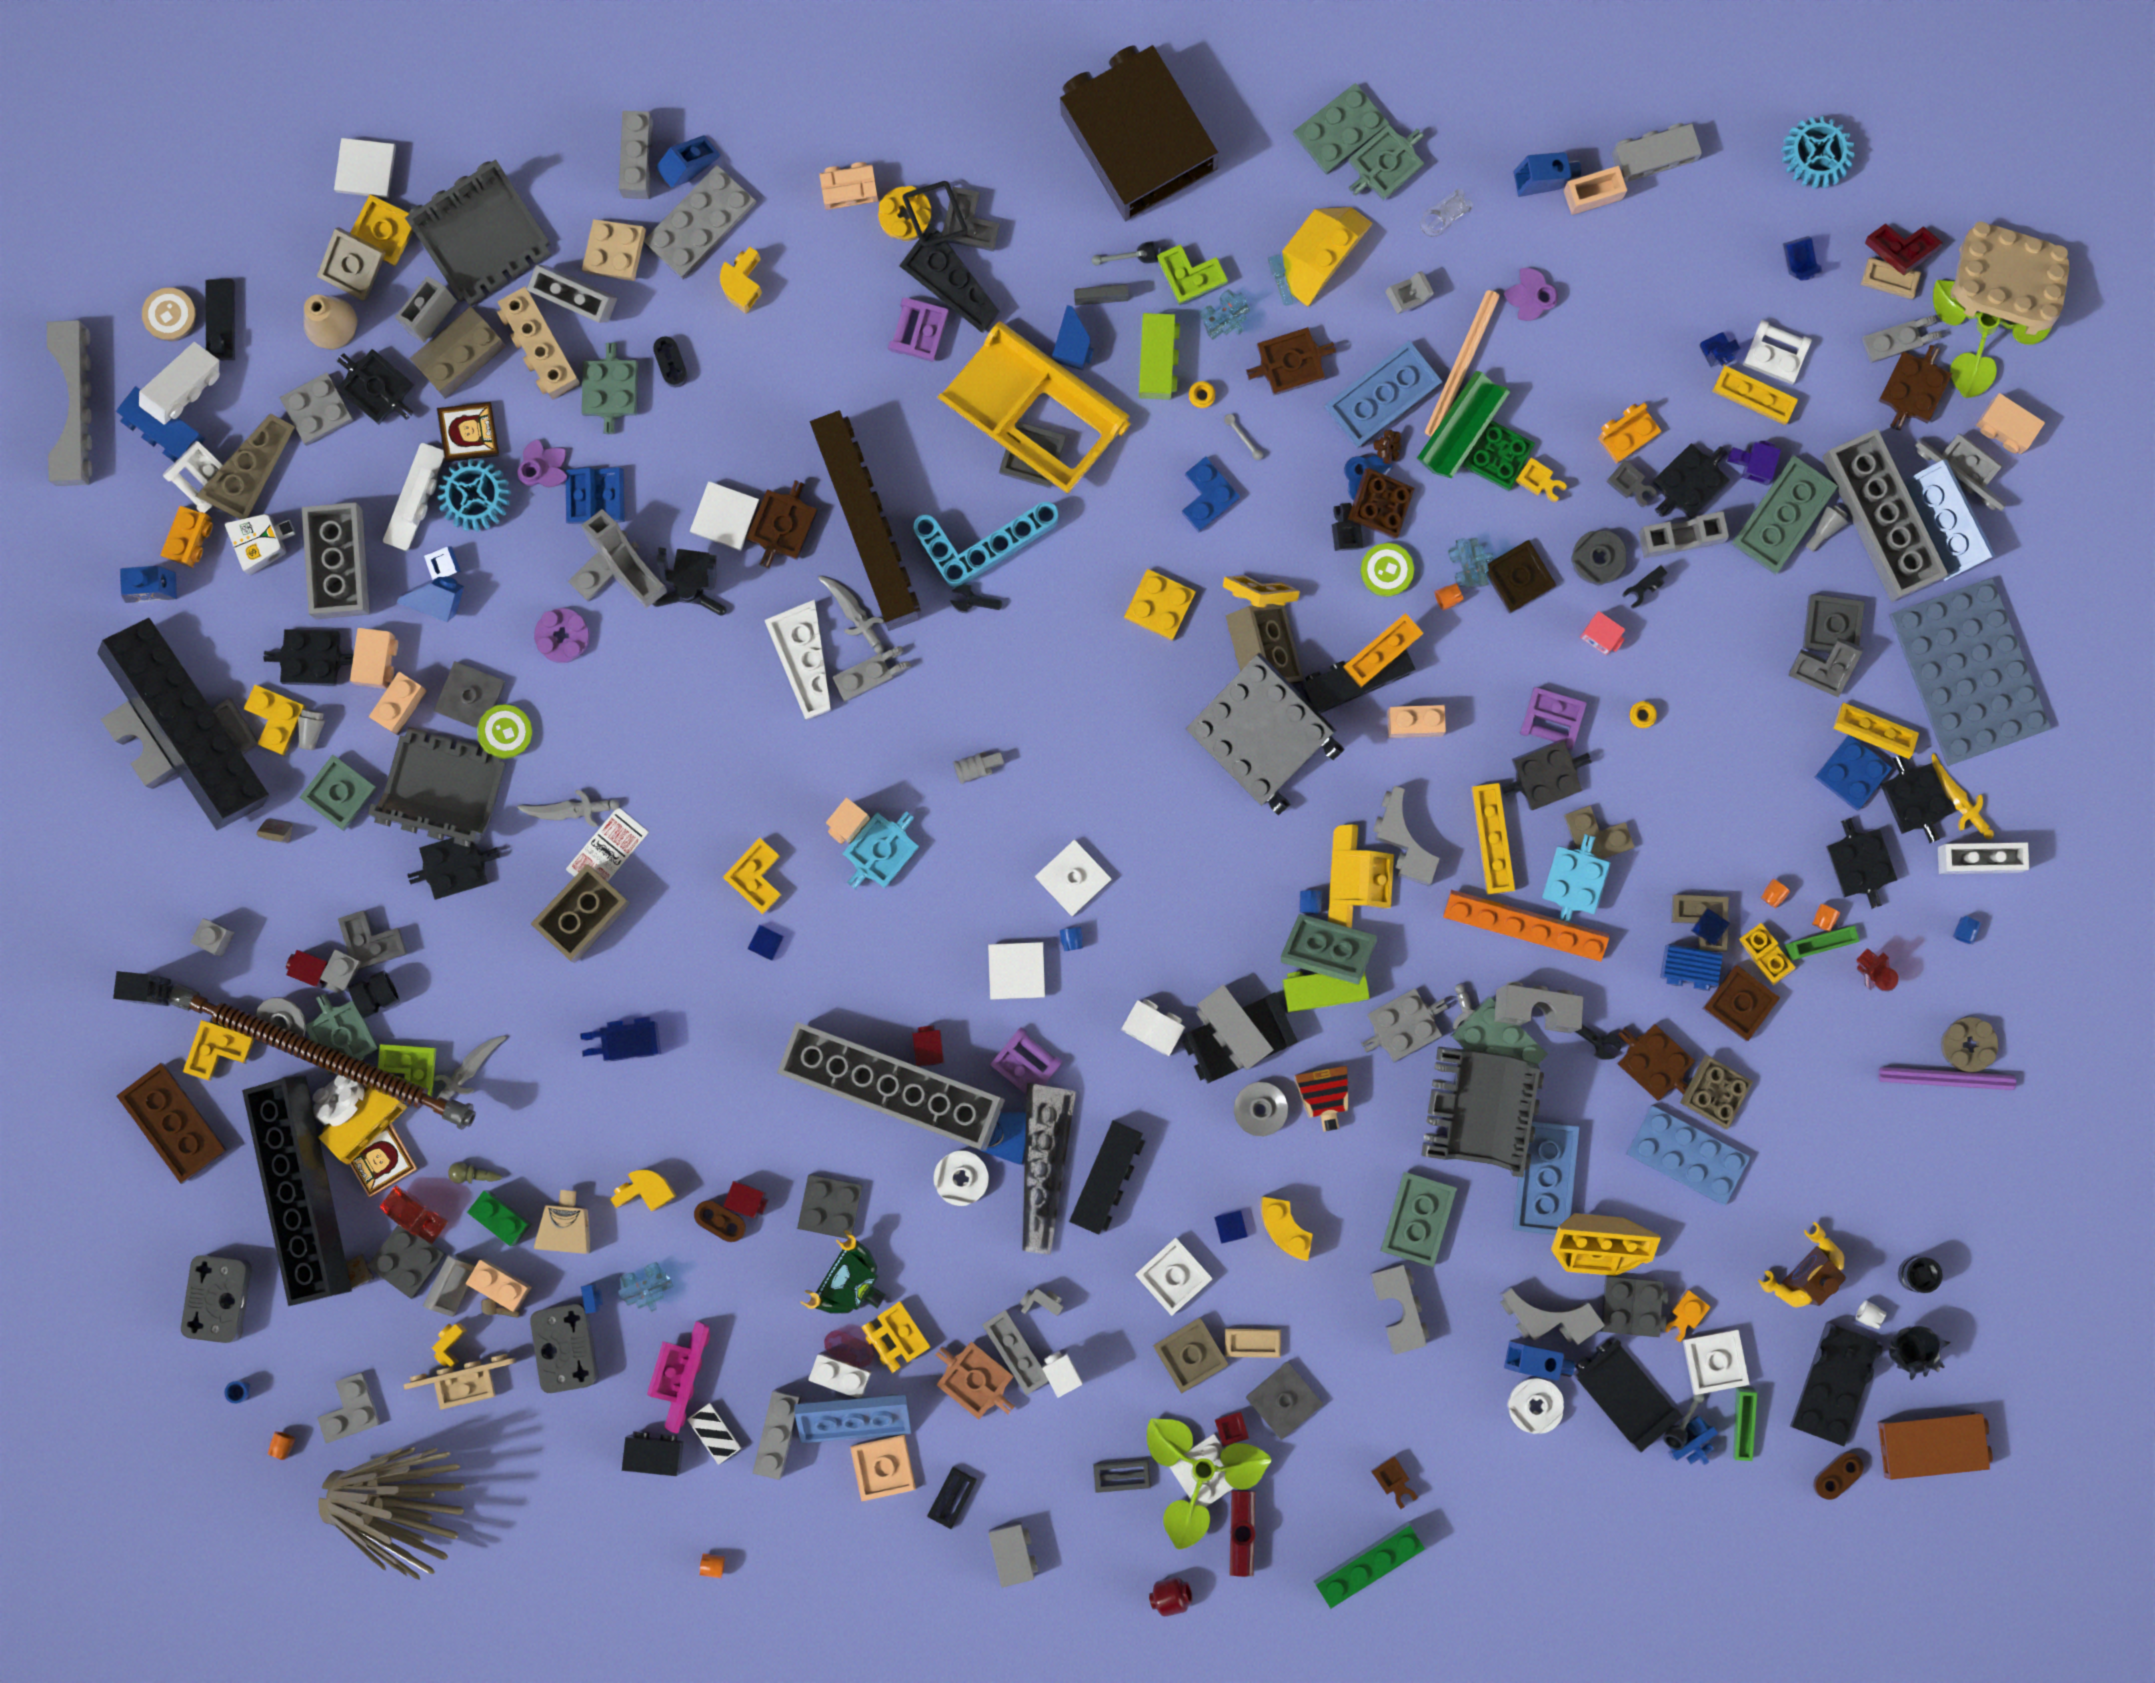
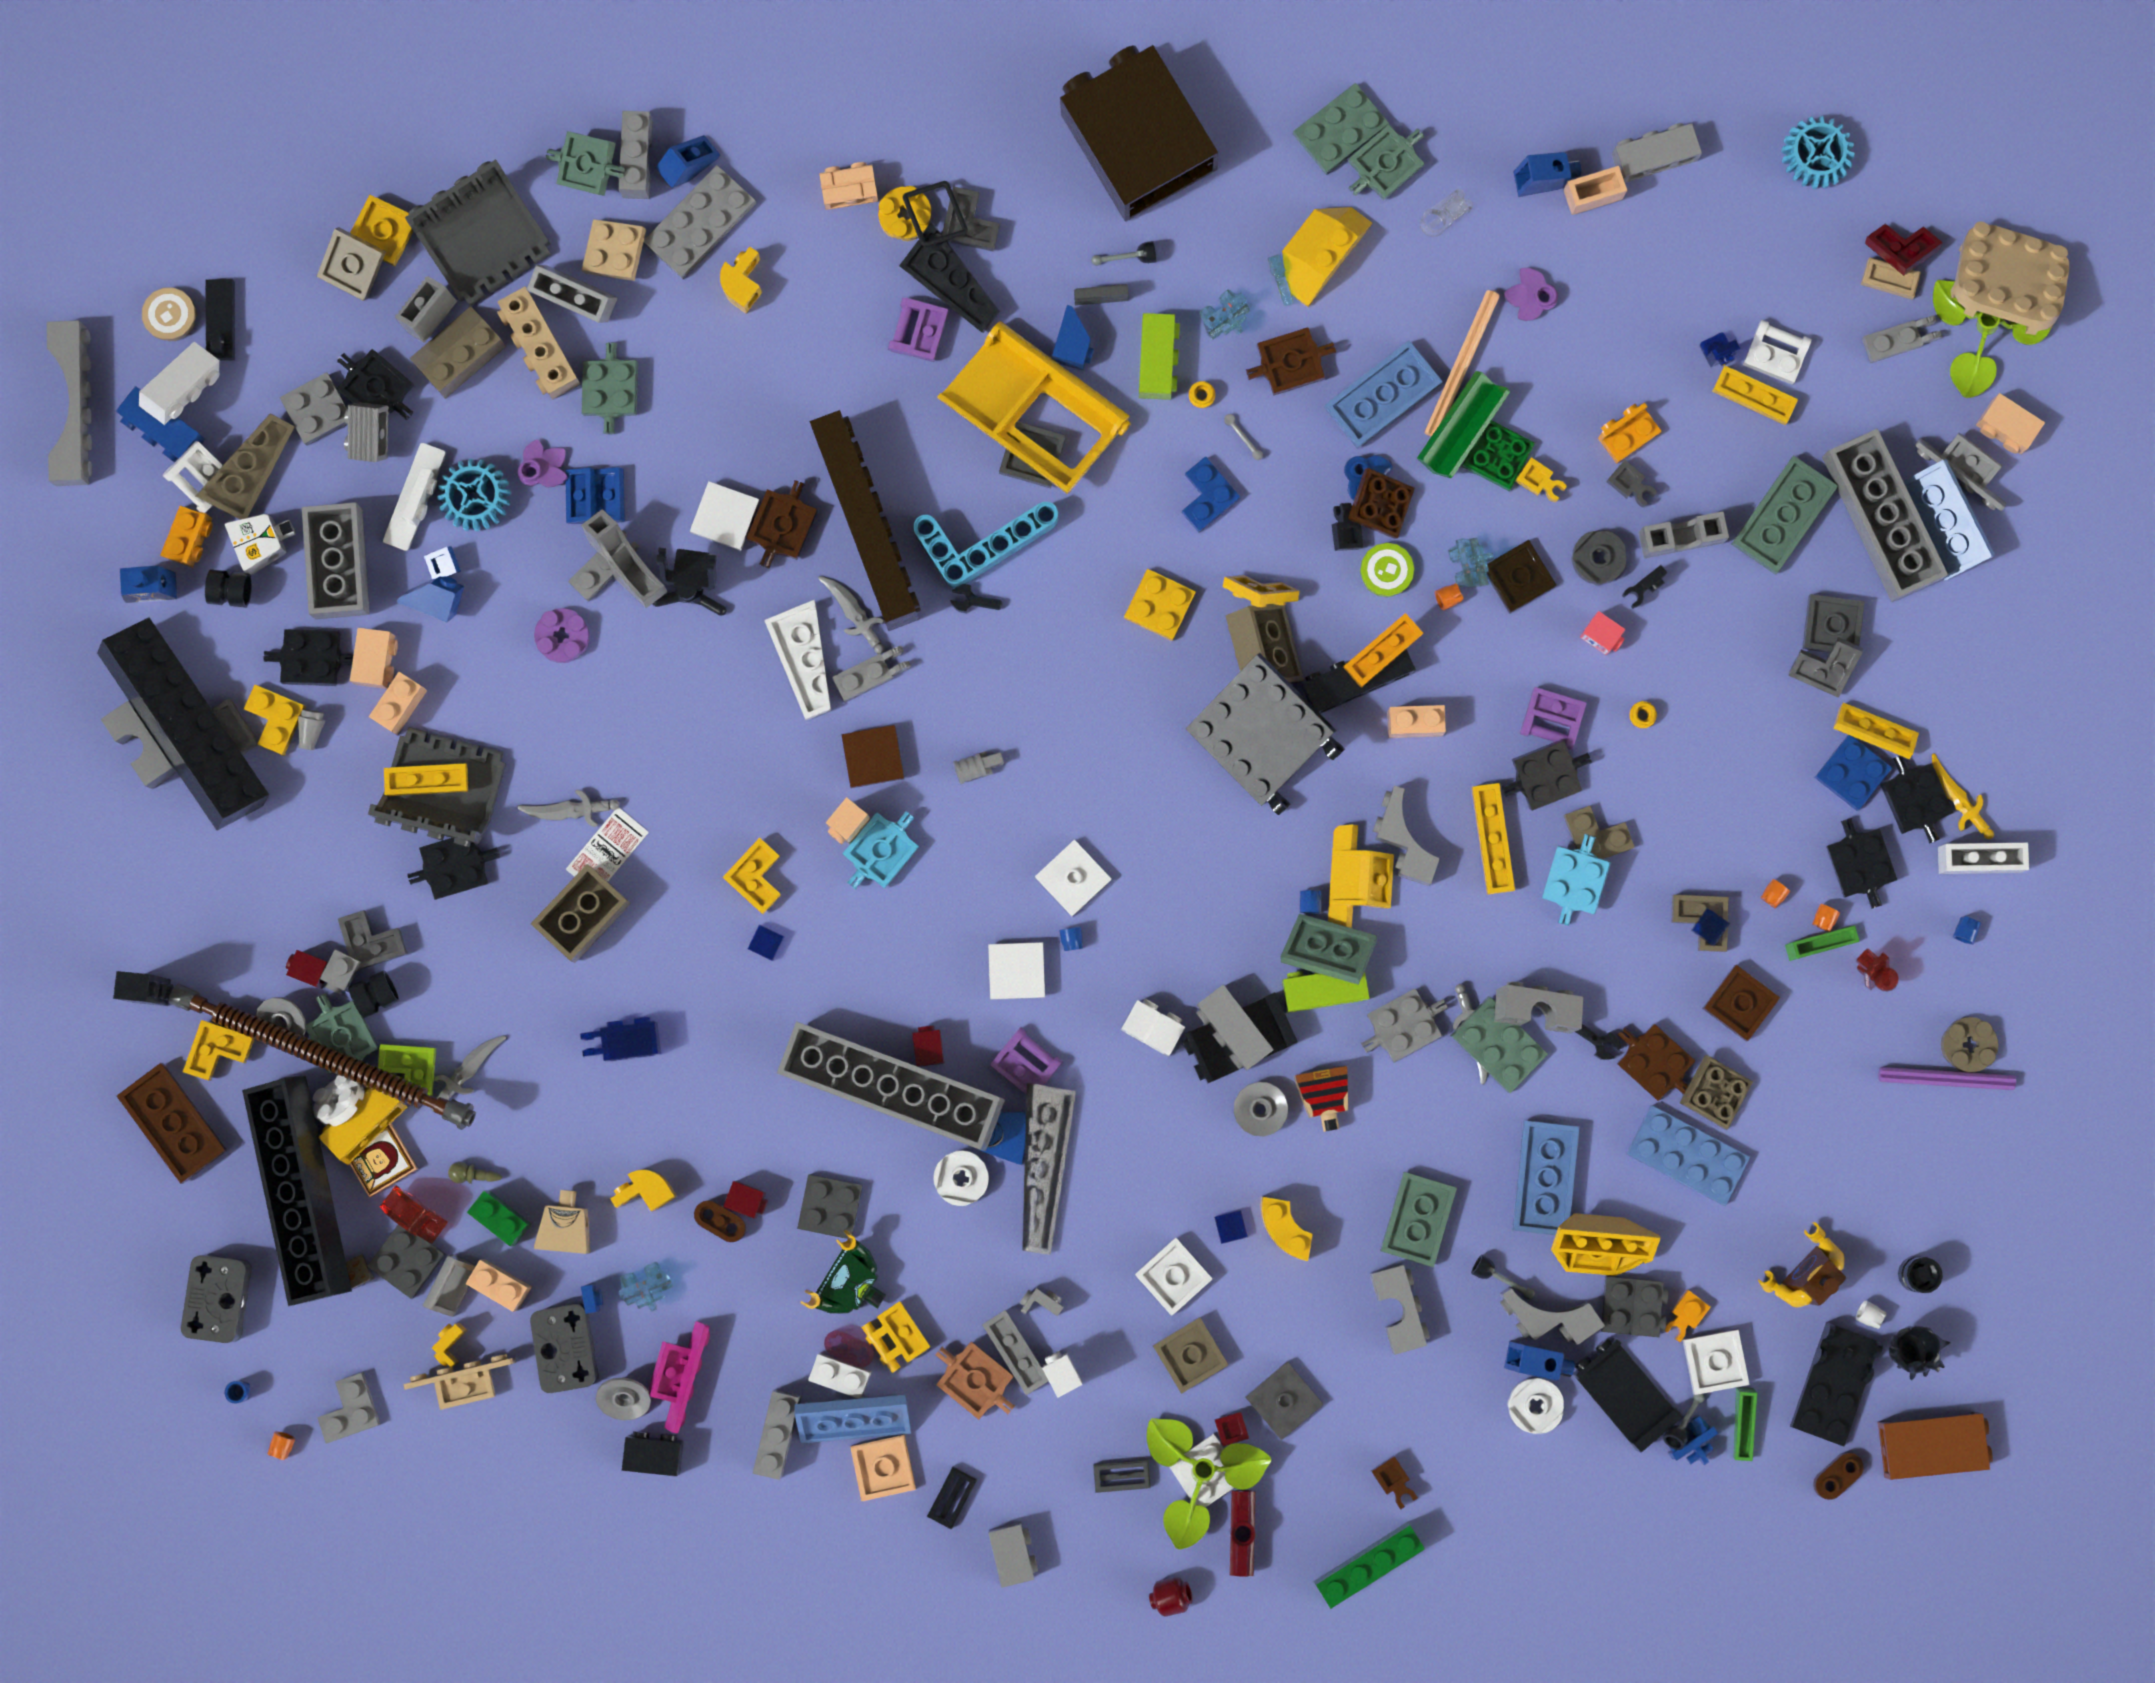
(212, 937): light grey brick -> none
(224, 588): none -> black wheel
(275, 830): dark tan slope -> none
(329, 321): tan cone -> none
(338, 792): sand green plate -> none
(358, 1505): dark tan plant -> none
(364, 168): white tile -> none
(367, 432): none -> light grey brick
(425, 779): none -> yellow plate
(467, 432): tile -> none
(468, 694): flat silver plate -> none
(489, 1307): dark tan hand -> none
(504, 731): lime tile -> none
(585, 163): none -> sand green plate
(623, 1399): none -> light grey dish
(664, 364): black beam -> none
(712, 1565): orange hose -> none
(714, 1433): white tile -> none
(872, 756): none -> reddish brown tile
(1106, 1177): black brick -> none
(1188, 281): lime plate -> none
(1253, 1343): tan tile -> none
(1389, 446): reddish brown plant -> none
(1410, 293): light grey bracket -> none
(1485, 1268): none -> hinge
(1486, 1110): dark grey hinge -> none
(1526, 925): orange plate -> none
(1691, 481): black plate -> none
(1691, 966): blue brick -> none
(1758, 463): dark purple brick -> none
(1767, 954): yellow slope -> none
(1801, 258): clear blue bracket -> none
(1831, 522): light grey cone -> none
(1915, 387): reddish brown plate -> none
(1970, 671): sand blue plate -> none

